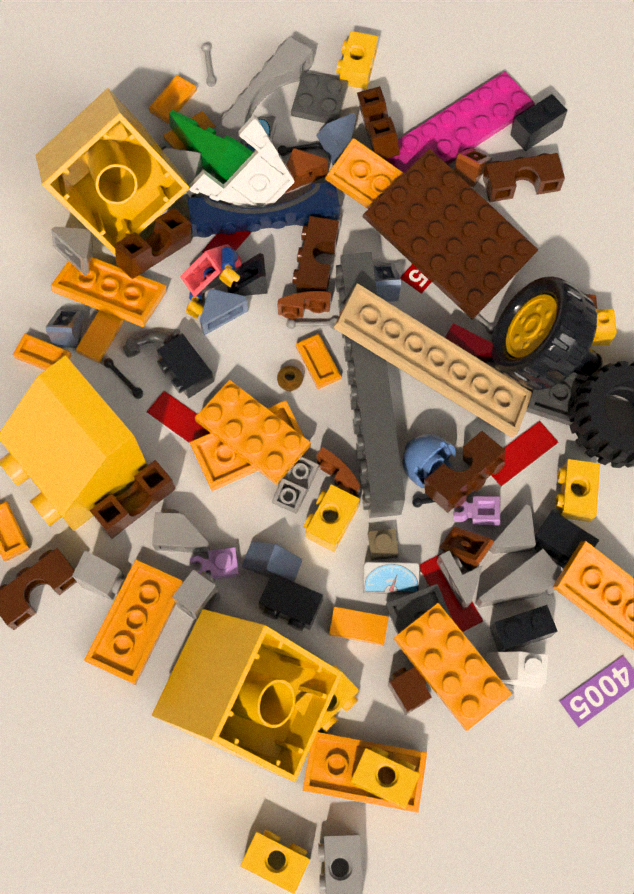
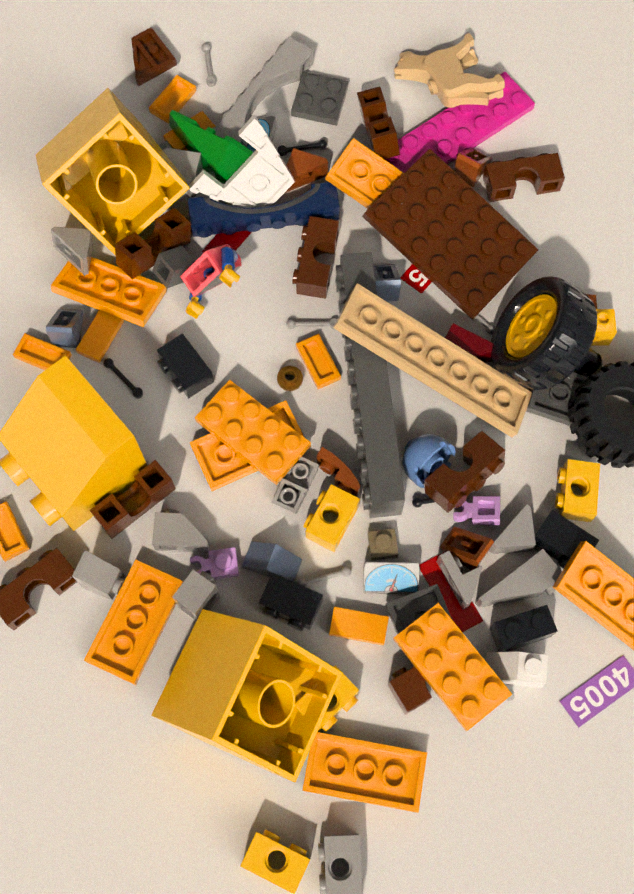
(132, 345): dark grey piece -> none
(150, 56): none -> reddish brown wing
(172, 265): none -> dark grey brick
(177, 417): red sticker -> none
(220, 309): sand blue slope -> none
(252, 278): black slope -> none
(295, 304): dark orange slope -> none
(337, 136): sand blue slope -> none
(345, 571): none -> light grey hinge
(358, 59): yellow brick -> none
(367, 777): yellow brick -> none
(445, 75): none -> tan animal
(525, 451): red sticker -> none
(538, 122): black brick -> none

